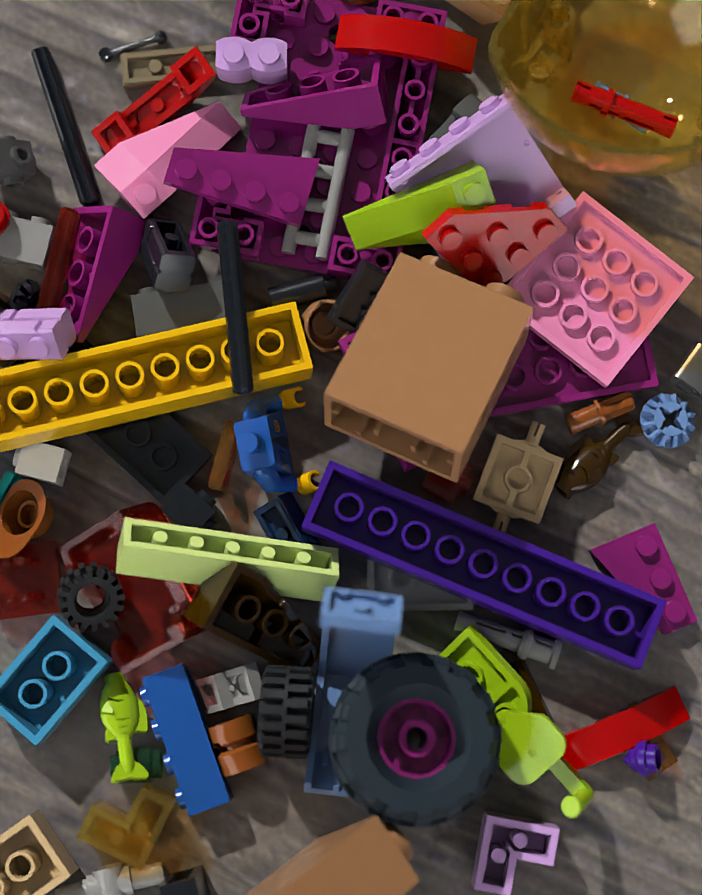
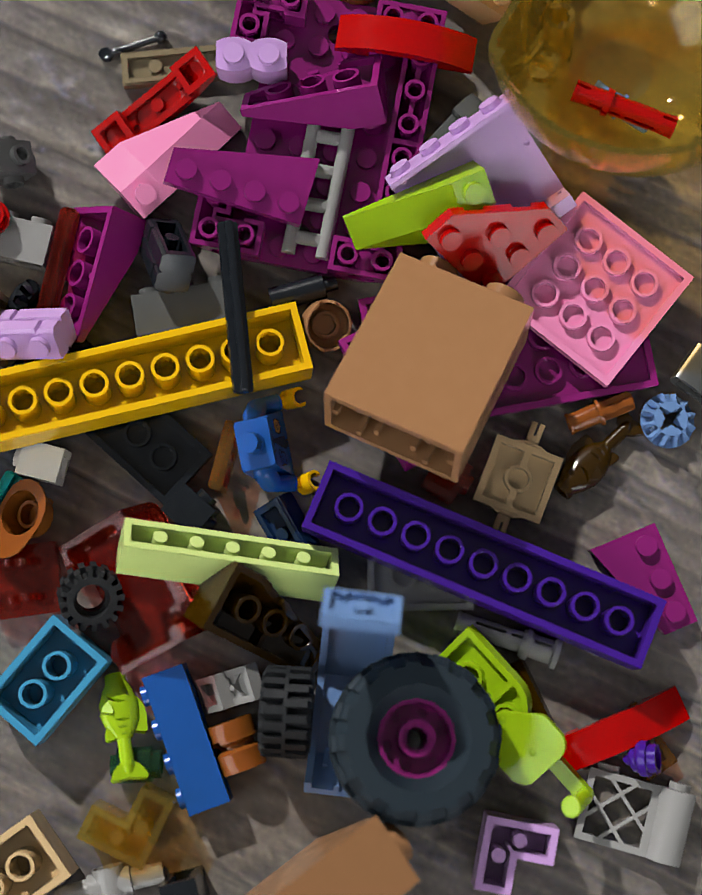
(65, 126): black axle -> none
(357, 296): black plate -> none
(665, 821): none -> light grey piece

